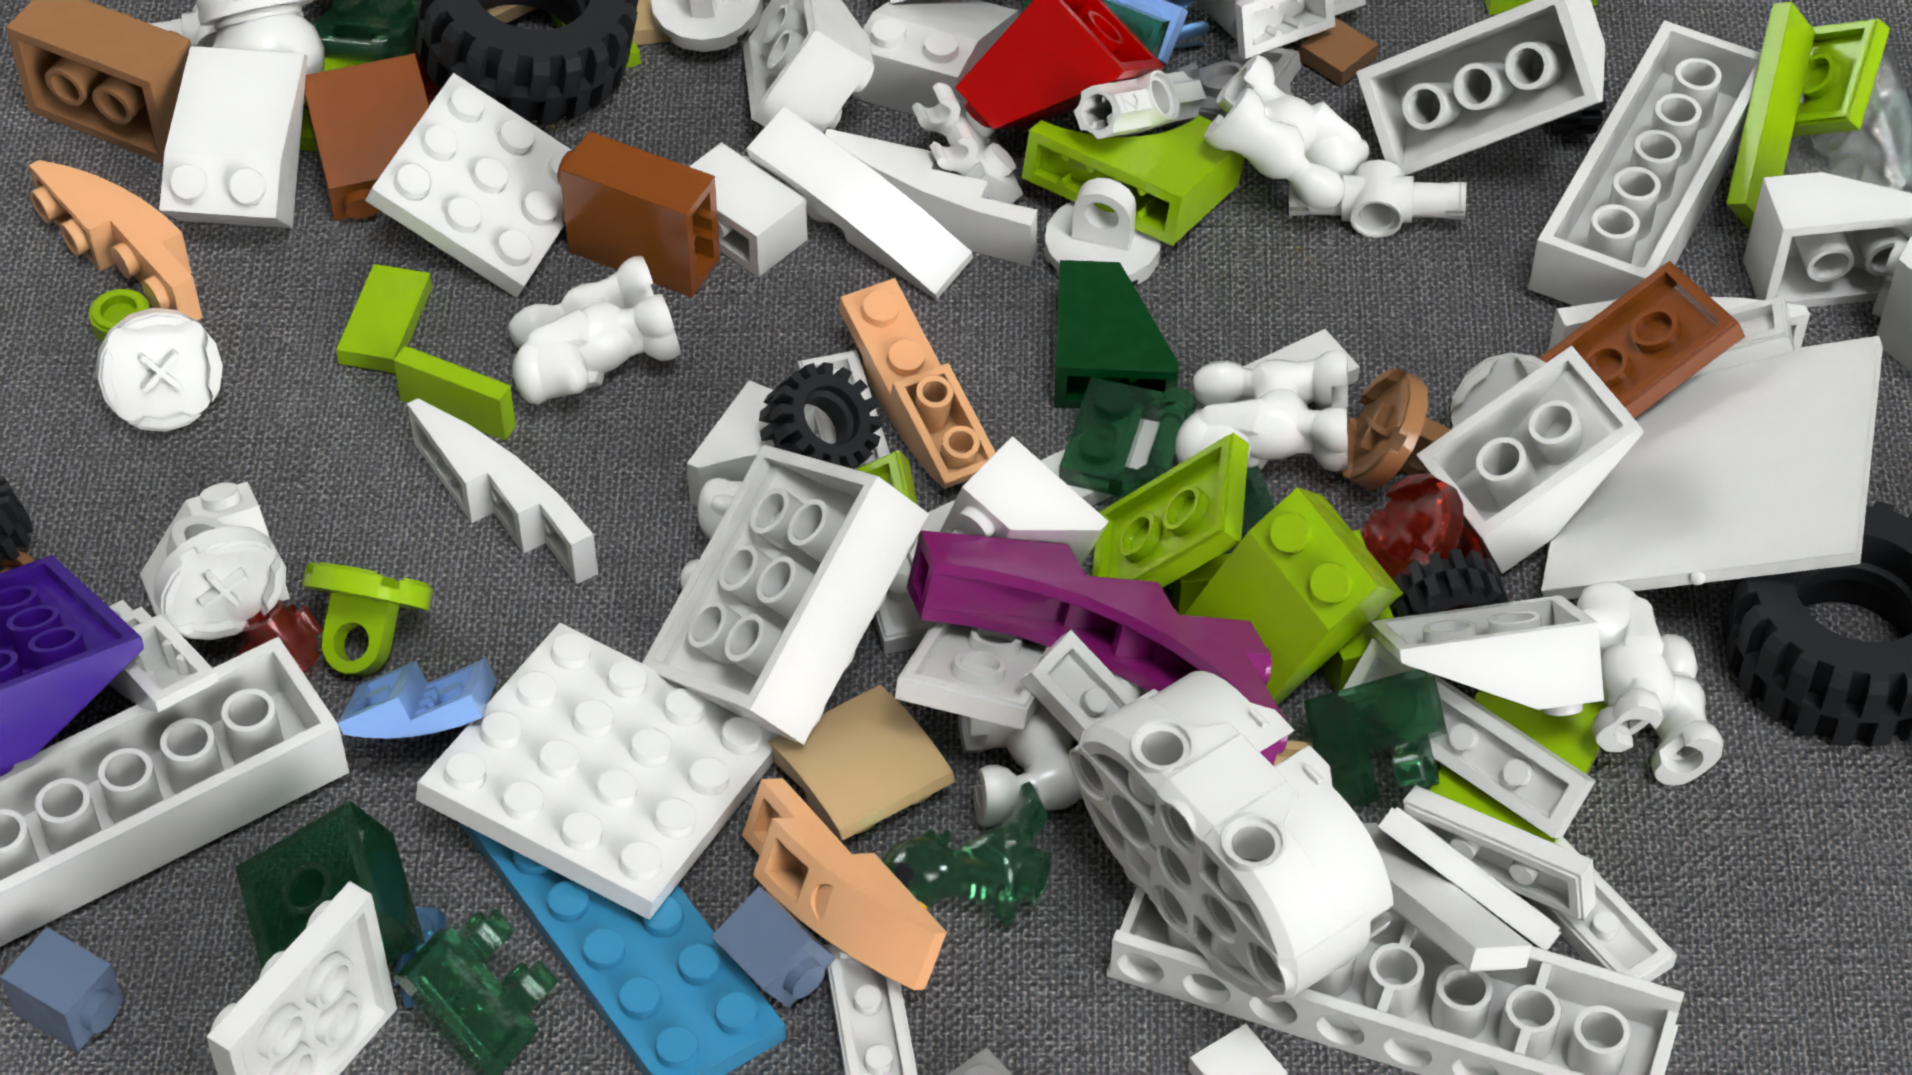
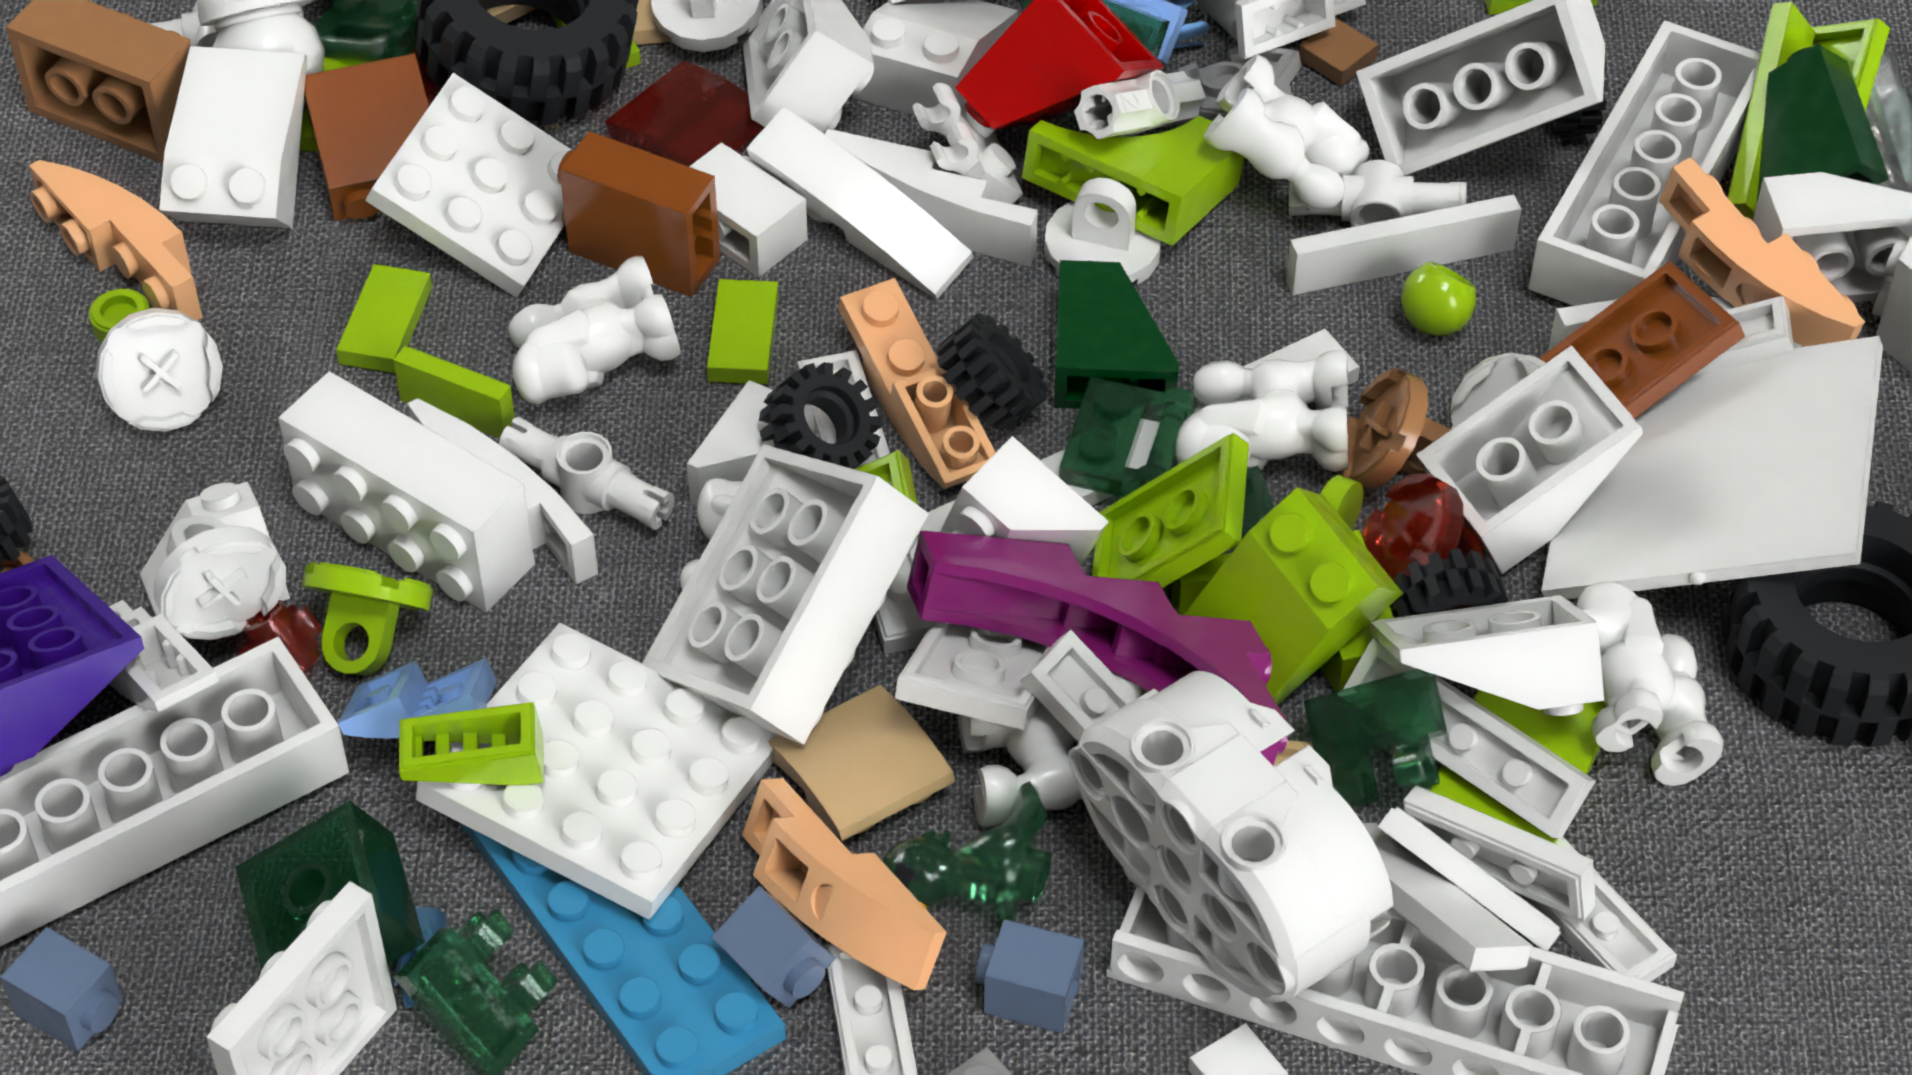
(407, 491): none -> white brick
(512, 759): none -> lime slope
(587, 473): none -> white pin
(685, 115): none -> clear red slope
(743, 331): none -> lime tile
(991, 372): none -> black tyre
(1031, 975): none -> sand blue brick
(1345, 497): none -> lime tile
(1402, 244): none -> white tile
(1437, 299): none -> lime piece
(1746, 269): none -> light nougat slope
(1817, 121): none -> dark green slope

